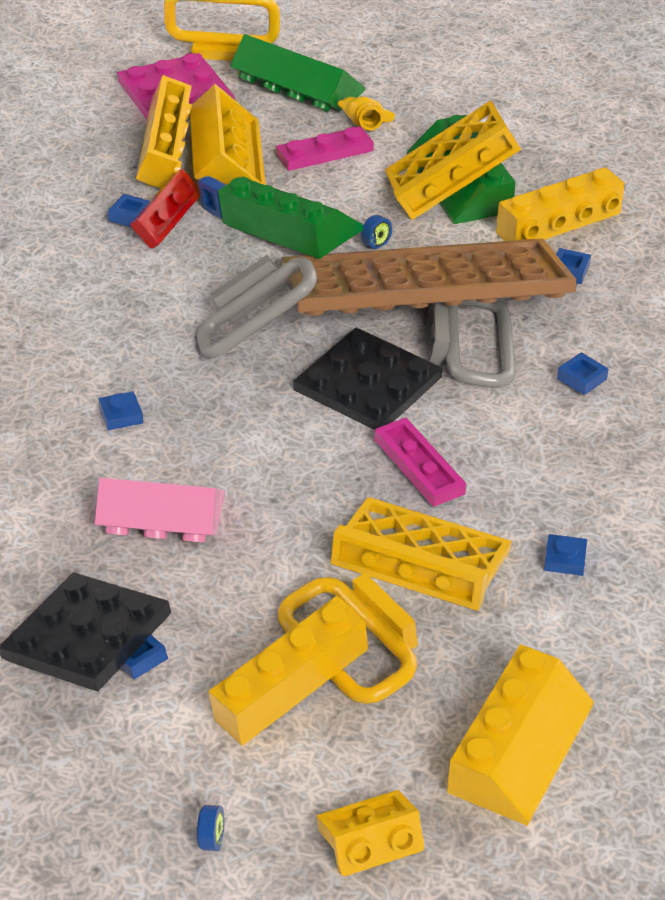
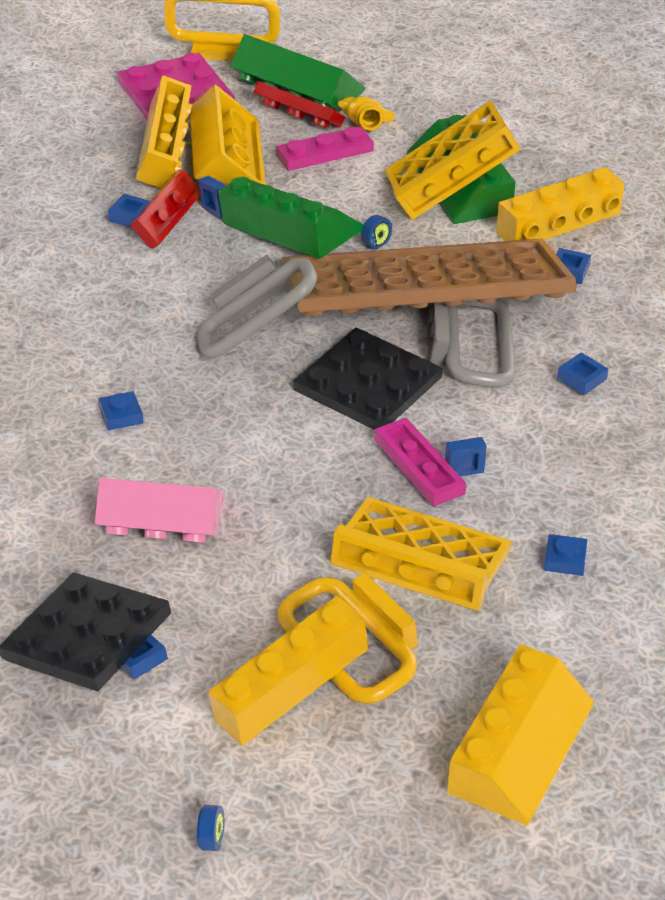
(298, 106): none -> red plate
(372, 832): yellow bracket -> none
(466, 456): none -> blue plate

